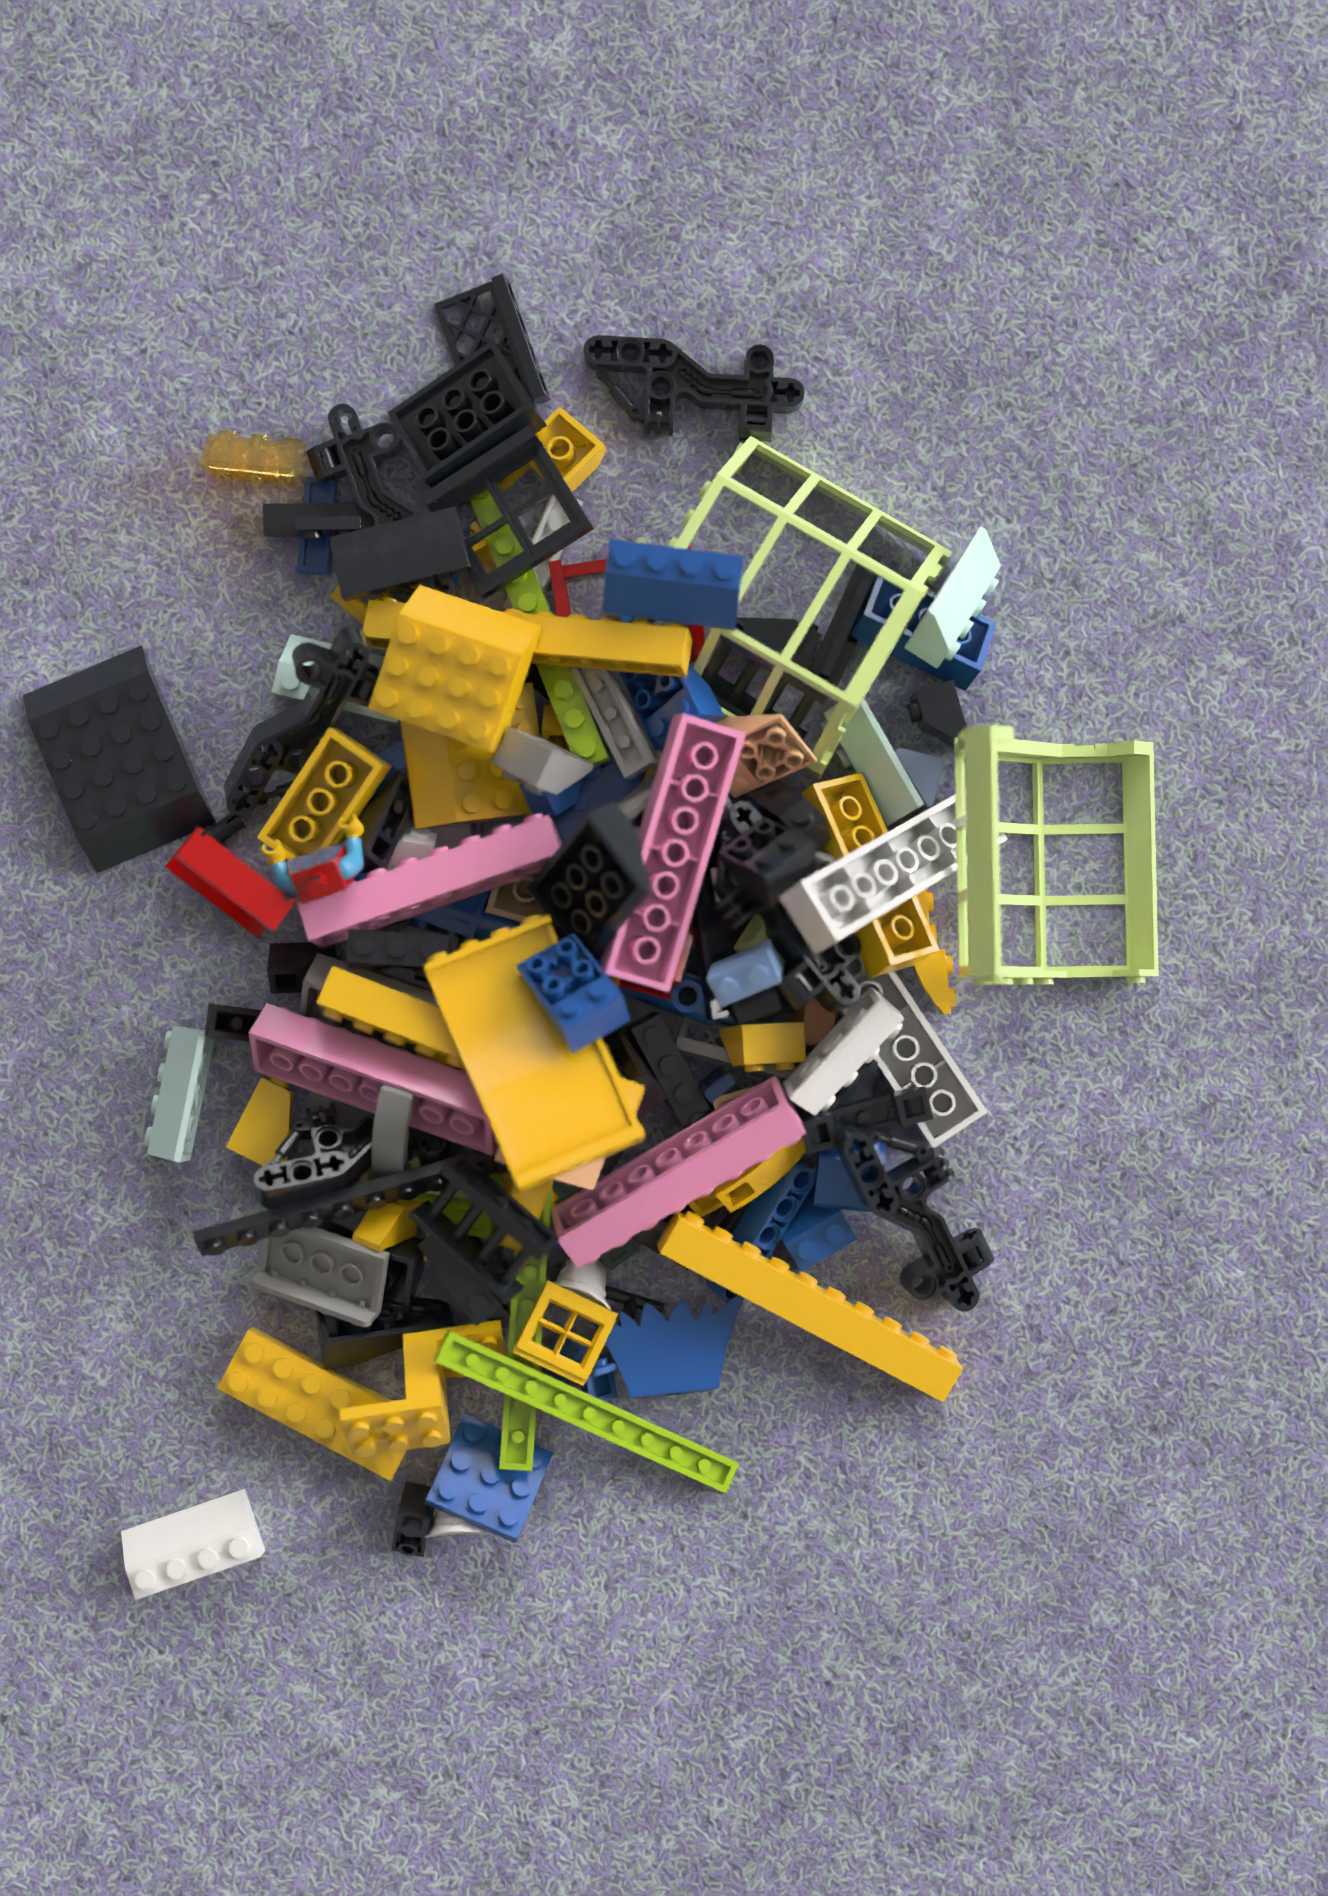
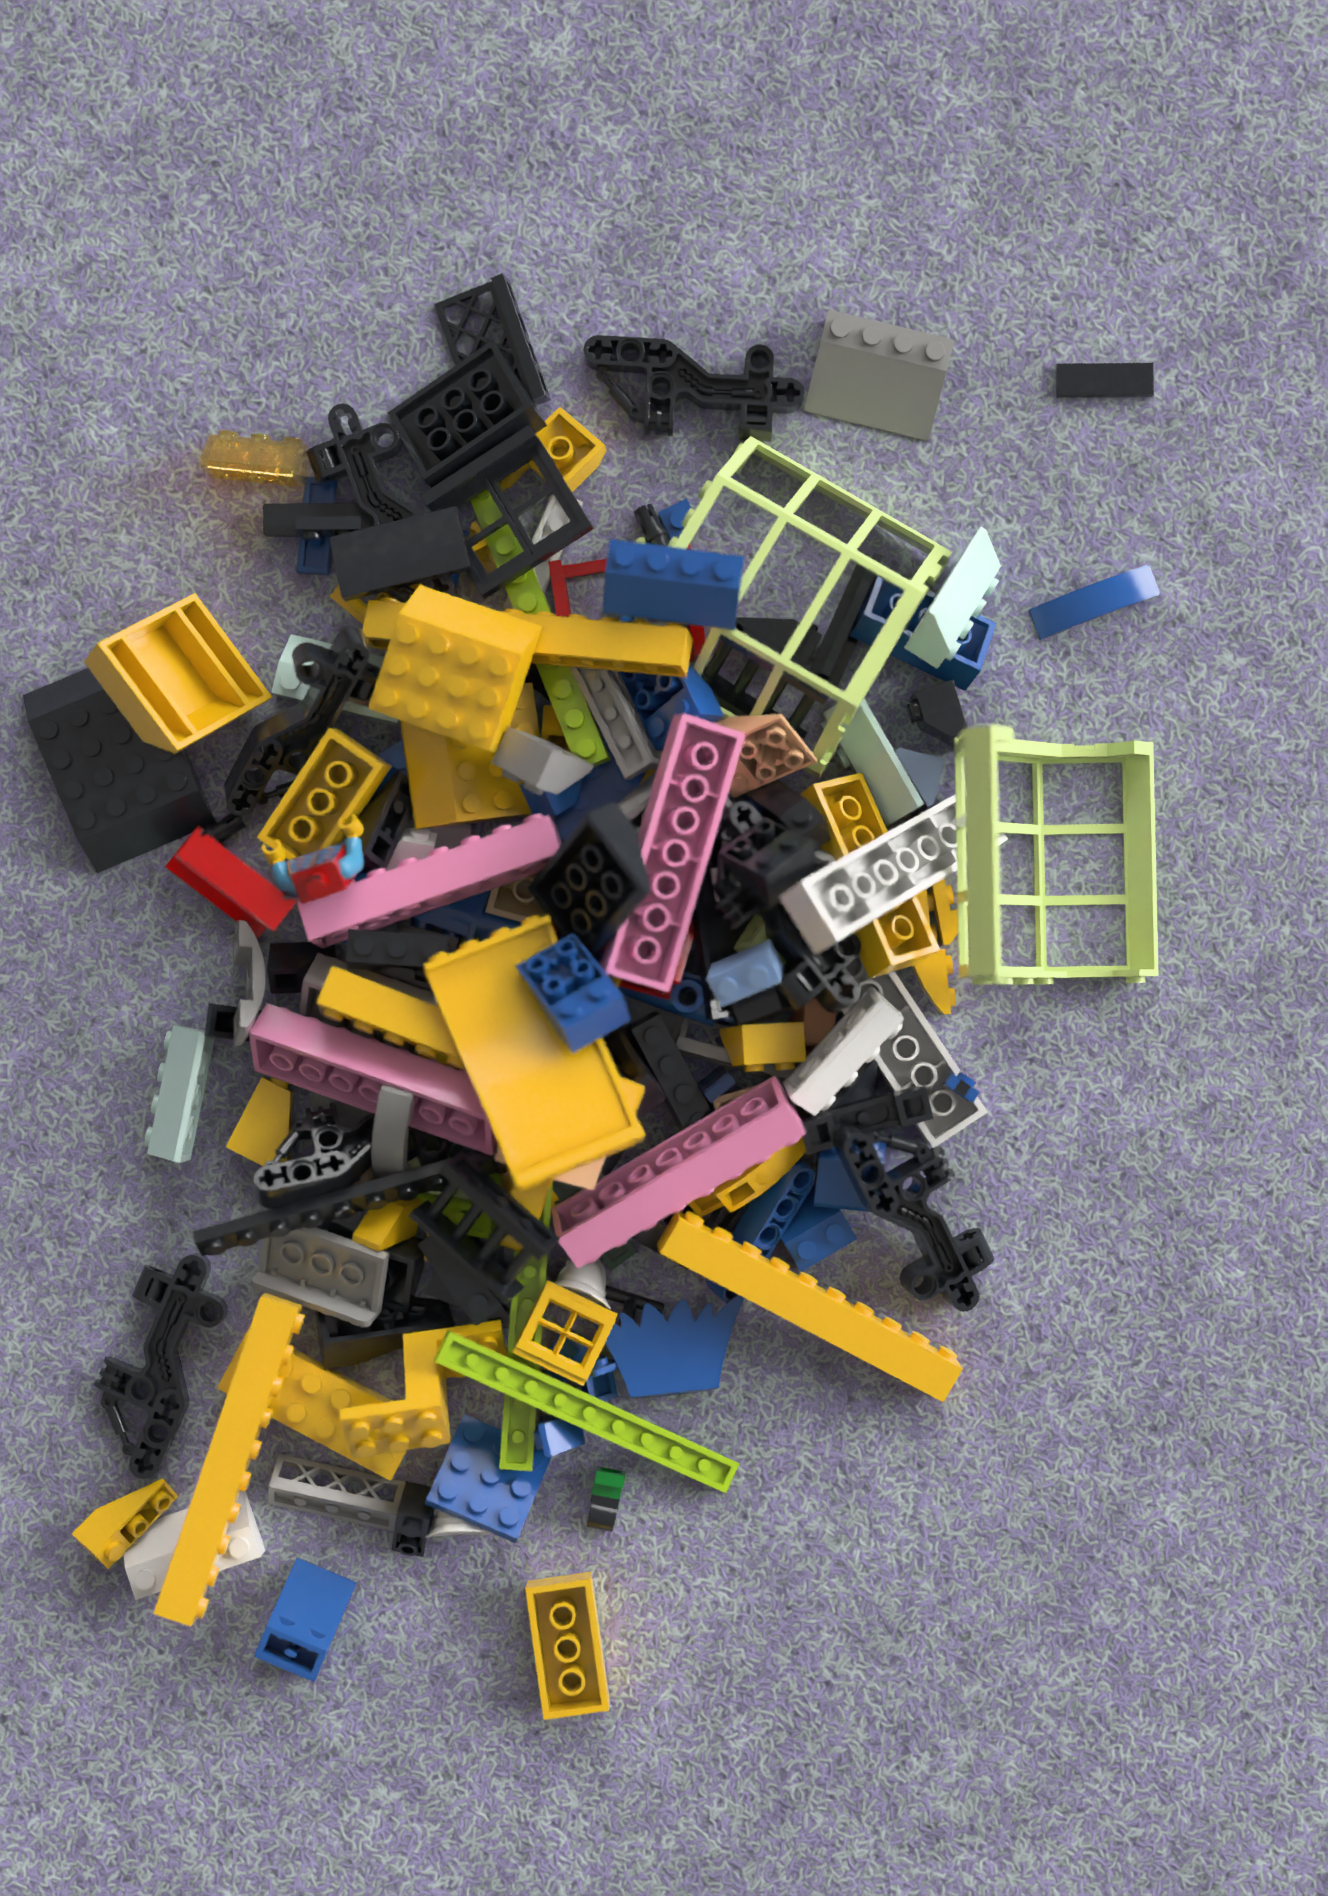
(117, 1525): none -> yellow slope
(163, 1368): none -> black beam
(176, 675): none -> yellow slope
(228, 1459): none -> yellow brick
(248, 954): none -> light grey slope
(305, 1619): none -> blue slope
(331, 1502): none -> light grey fence
(557, 1435): none -> blue slope
(567, 1645): none -> yellow brick
(605, 1498): none -> leg
(651, 526): none -> black pin
(673, 517): none -> blue plate
(878, 375): none -> light grey slope
(946, 919): none -> yellow slope
(962, 1086): none -> blue plate
(1094, 601): none -> blue slope
(1104, 380): none -> black tile

